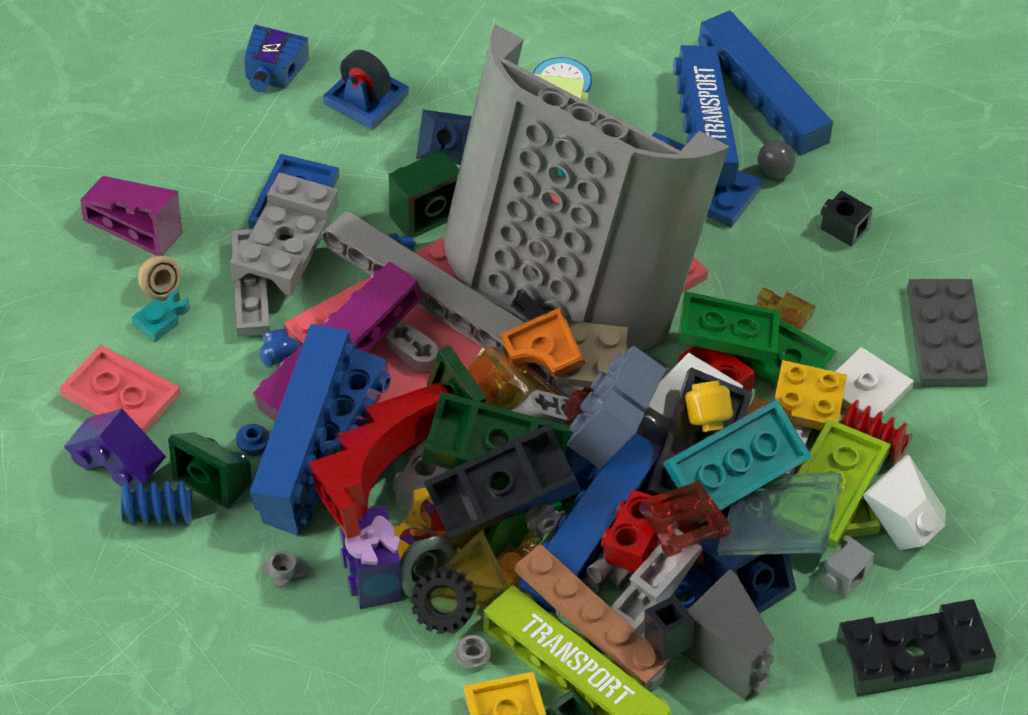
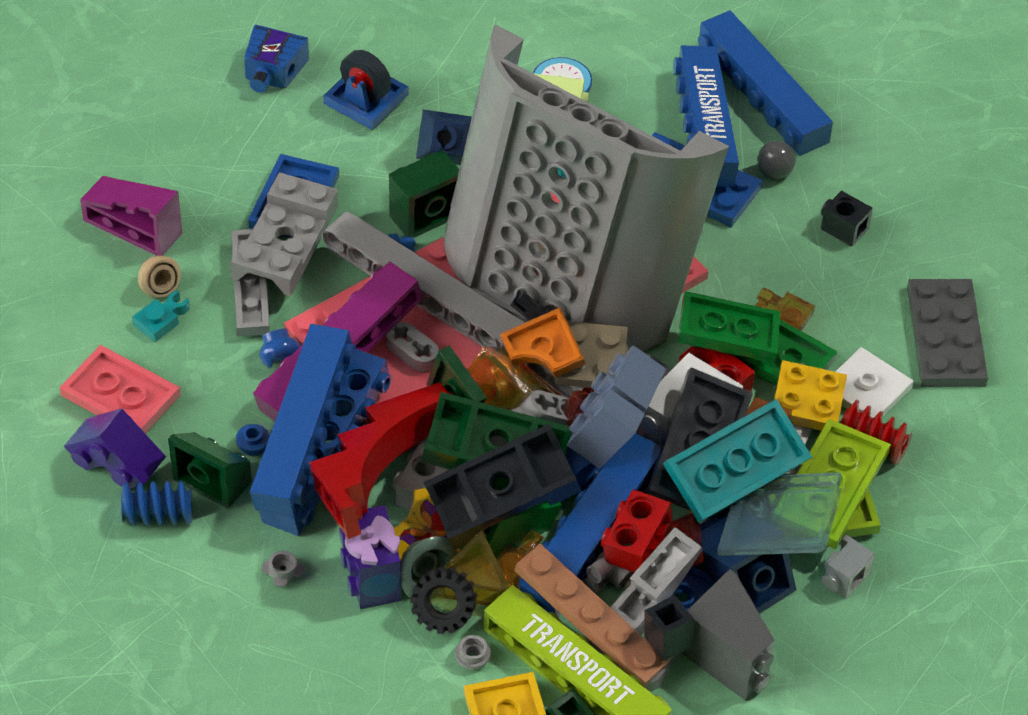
(542, 519): light grey plate -> none
(682, 508): clear red plate -> none
(709, 405): yellow head -> none
(906, 505): white slope -> none
(951, 640): black piece -> none

